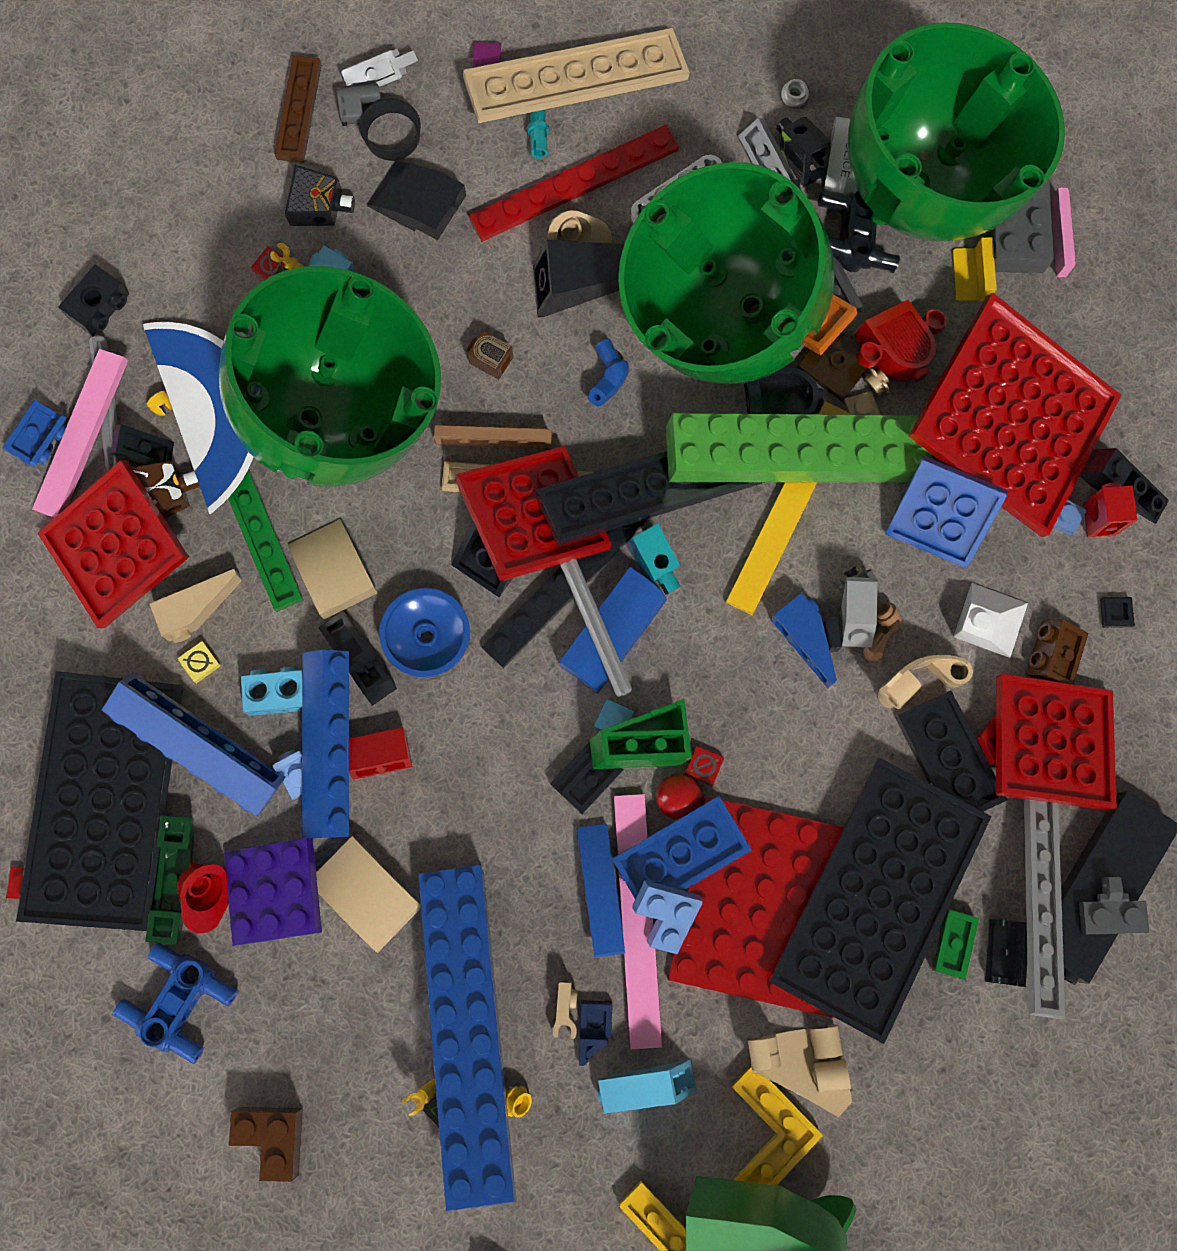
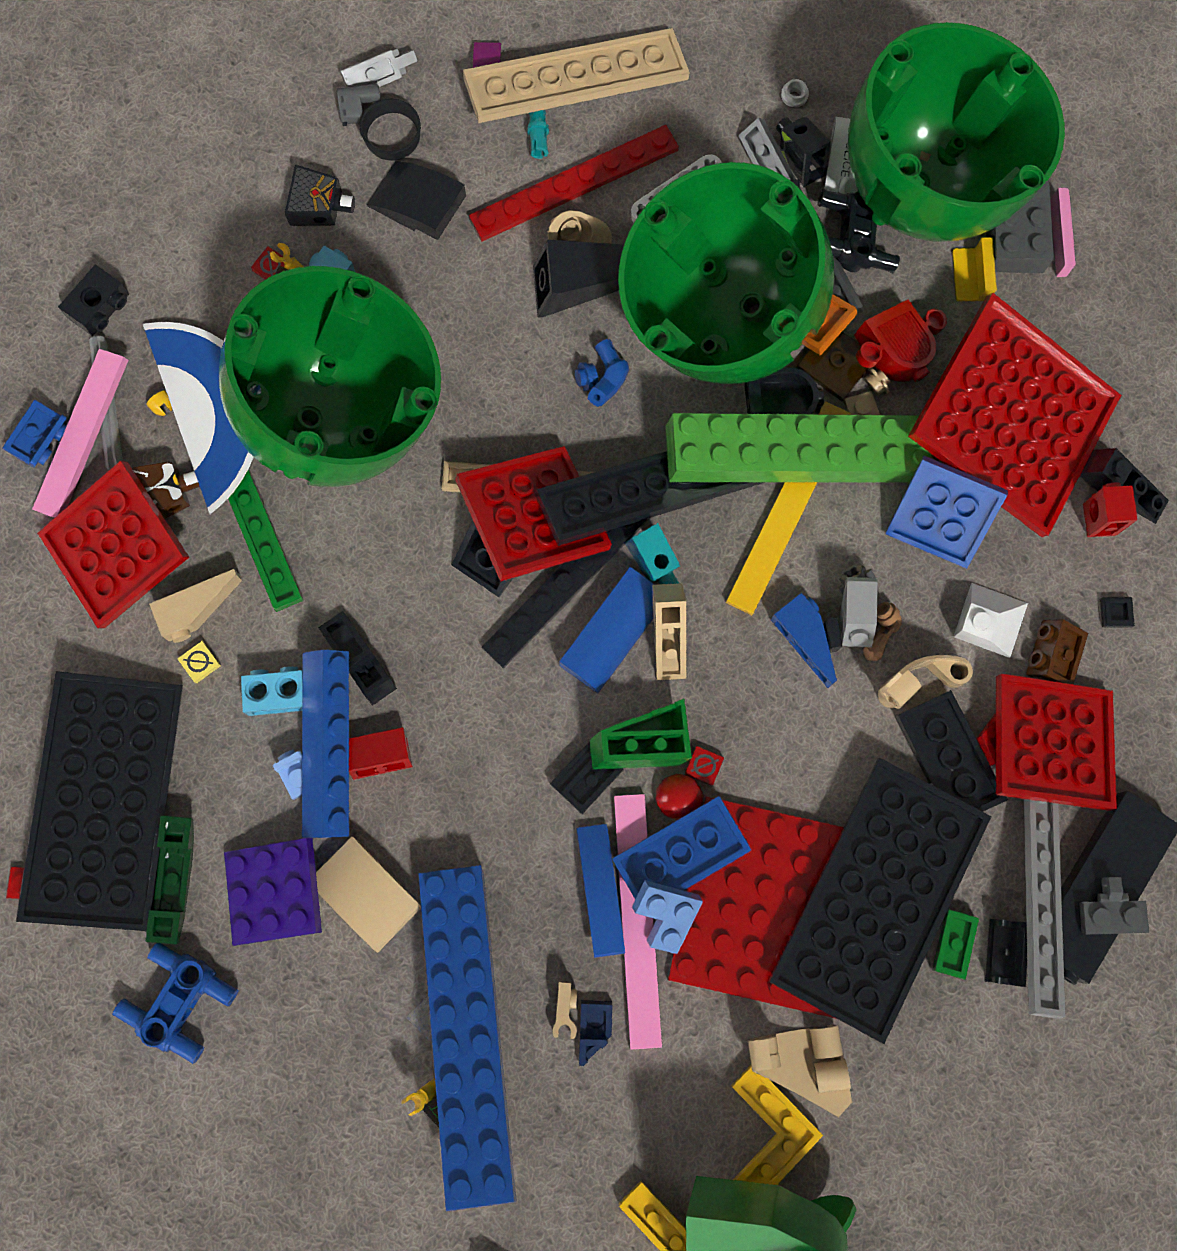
(140, 446): black slope -> none
(193, 743): brick -> none
(203, 896): red piece -> none
(277, 1134): reddish brown brick -> none
(298, 109): reddish brown plate -> none
(331, 569): tan slope -> none
(418, 613): blue dish -> none
(484, 436): medium nougat plate -> none
(490, 354): brick -> none
(518, 1101): yellow plate -> none
(586, 376): none -> blue plate
(596, 628): light grey axle -> none
(612, 714): medium azure plate -> none
(647, 1087): medium azure slope -> none
(669, 631): none -> tan slope
(1070, 518): medium blue plate -> none

